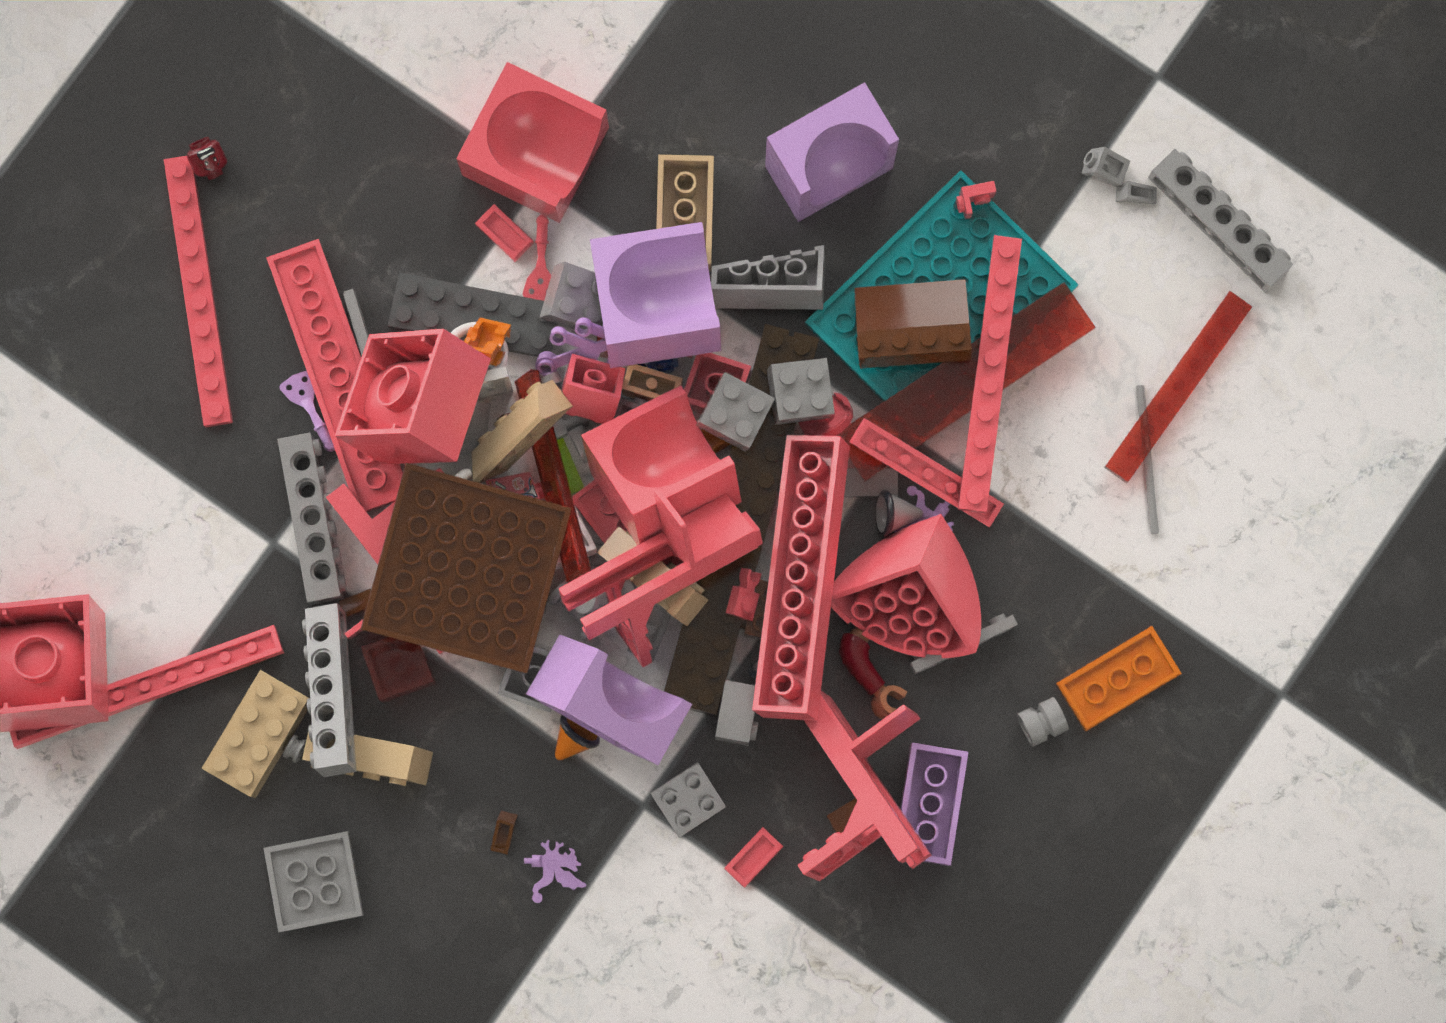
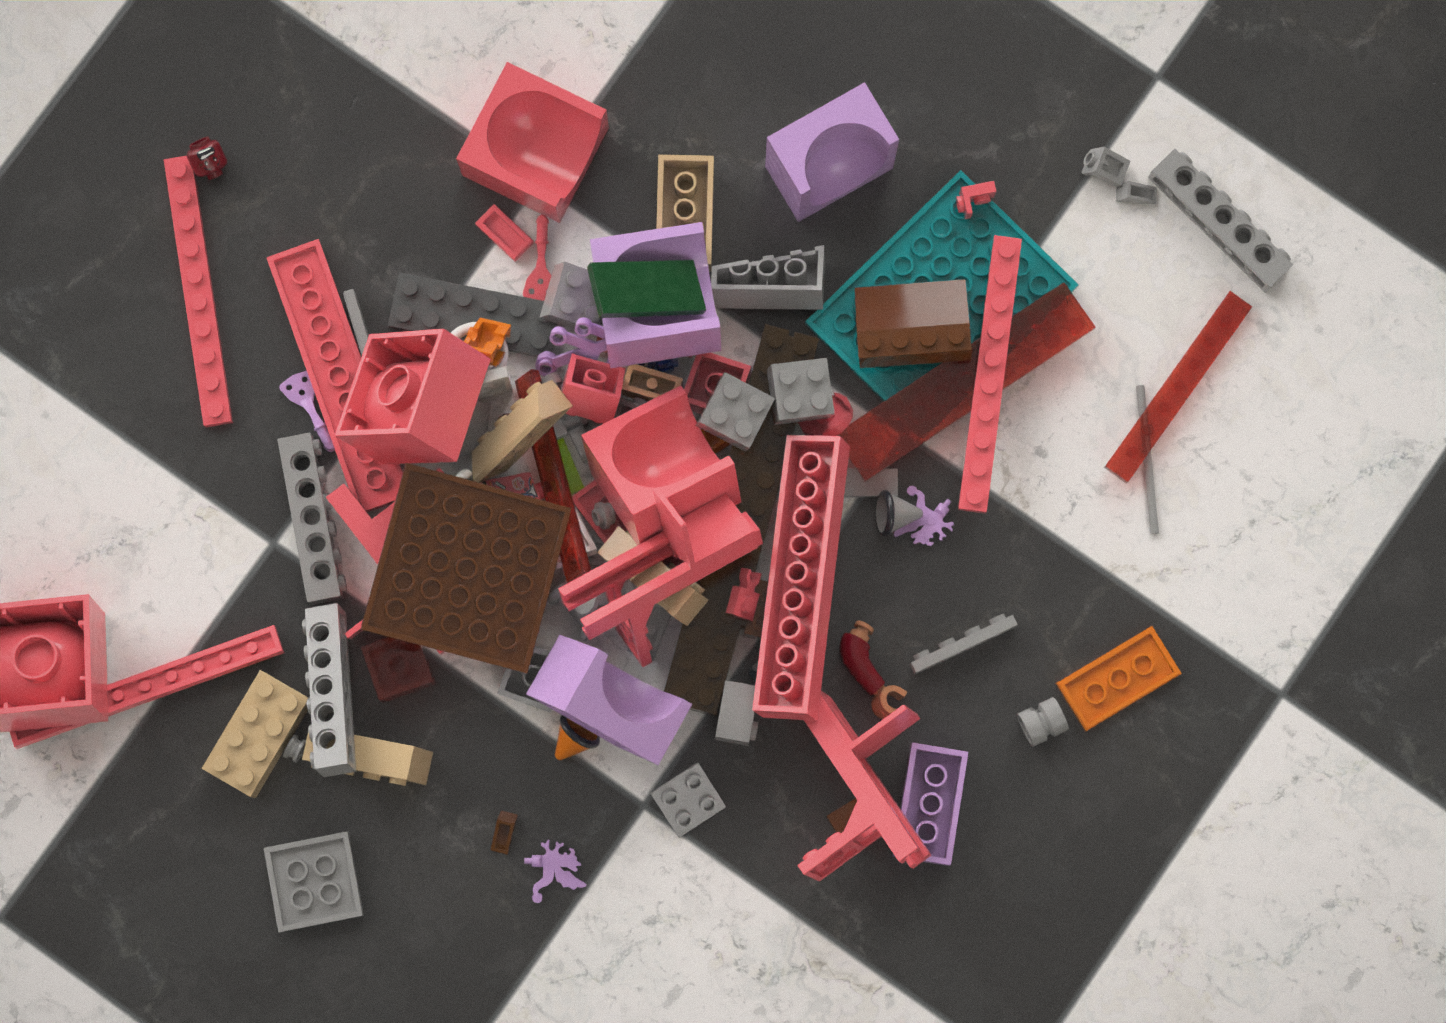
(356, 603): reddish brown piece -> none
(603, 515): none -> light grey plate
(646, 288): none -> dark green tile
(753, 857): coral tile -> none
(913, 593): coral brick -> none
(917, 467): coral plate -> none

